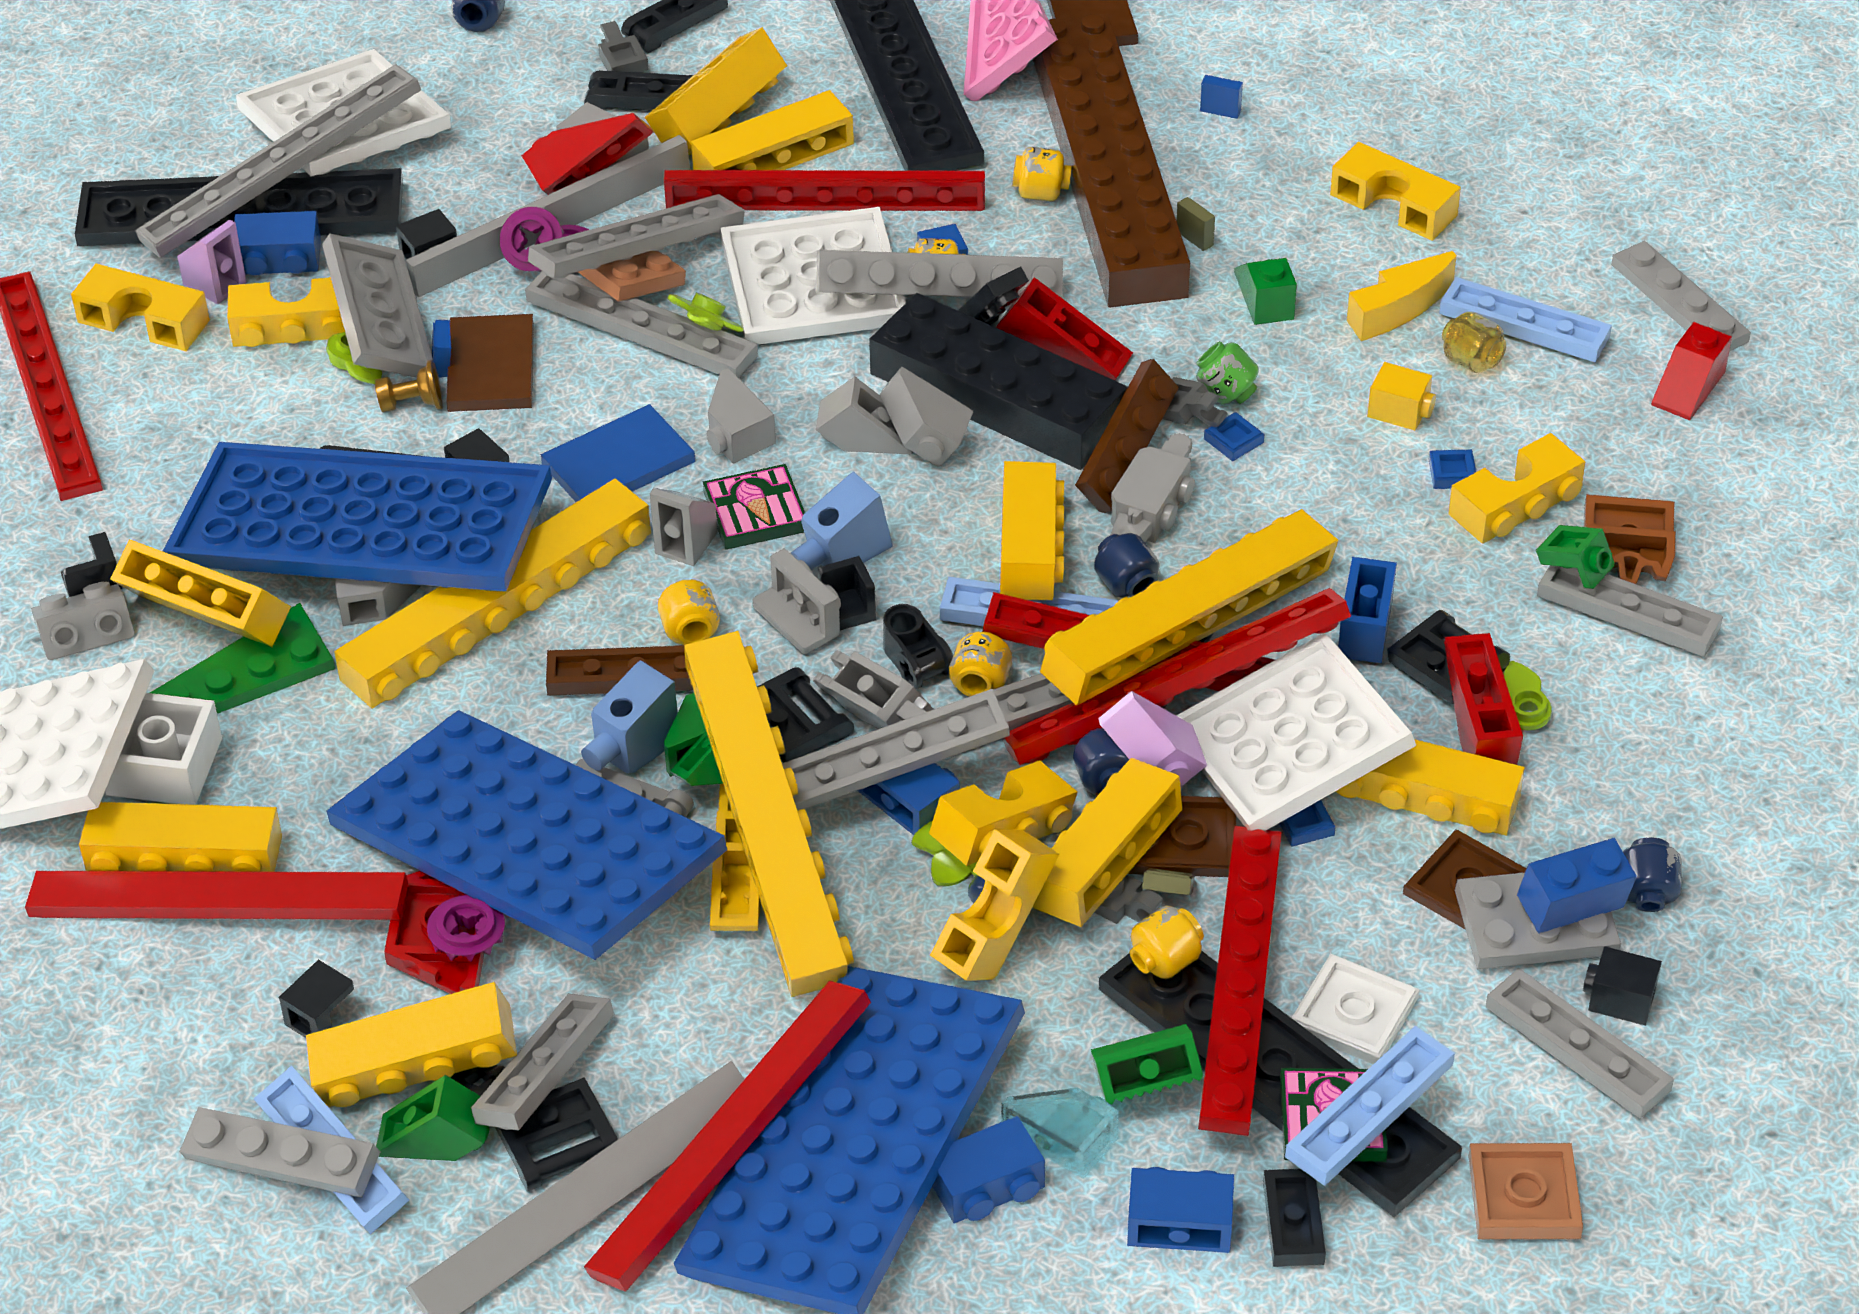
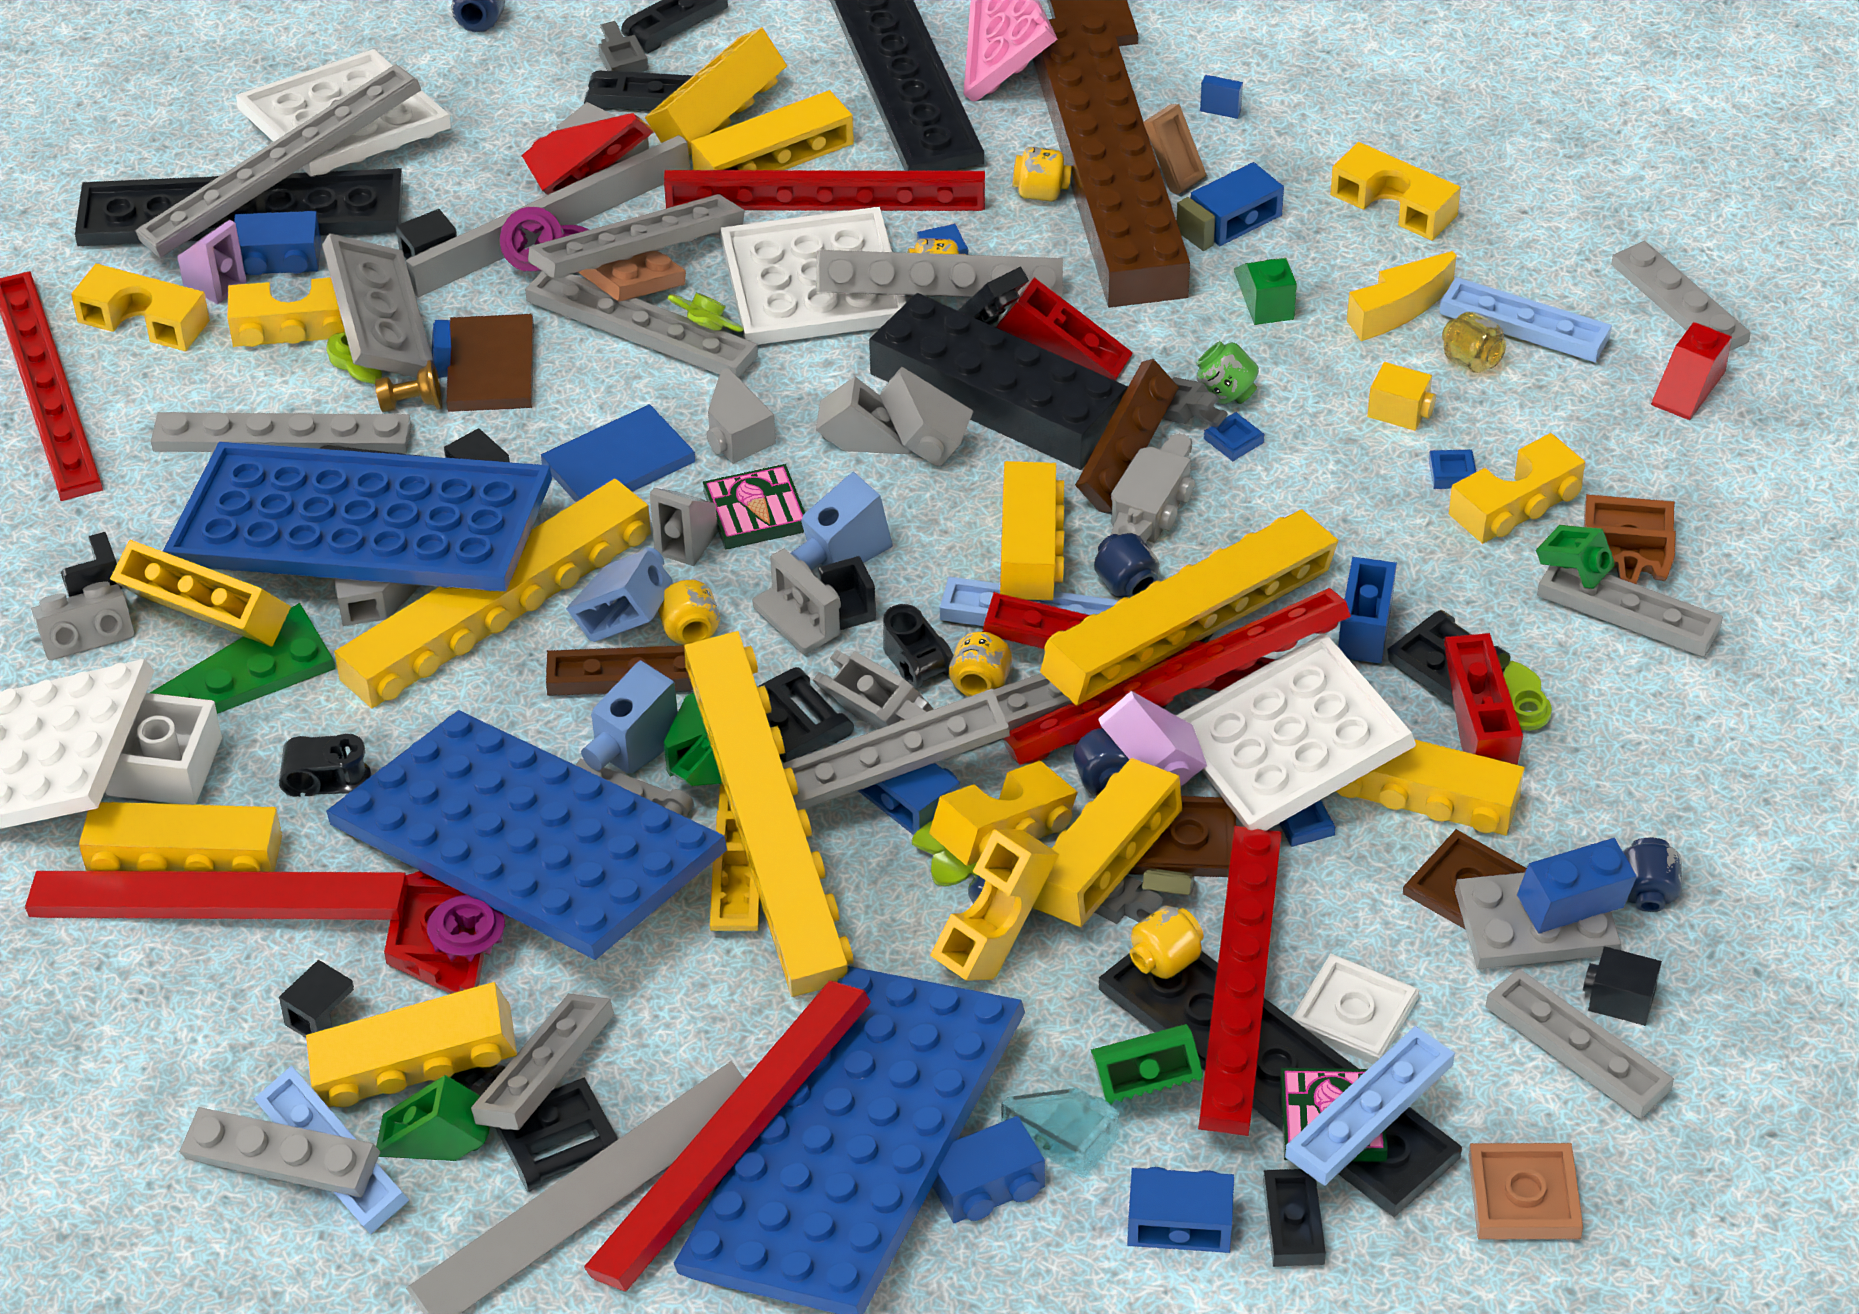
(204, 430): none -> light grey plate
(320, 763): none -> black piece
(636, 585): none -> medium blue torso
(1175, 148): none -> medium nougat tile
(1241, 201): none -> blue brick

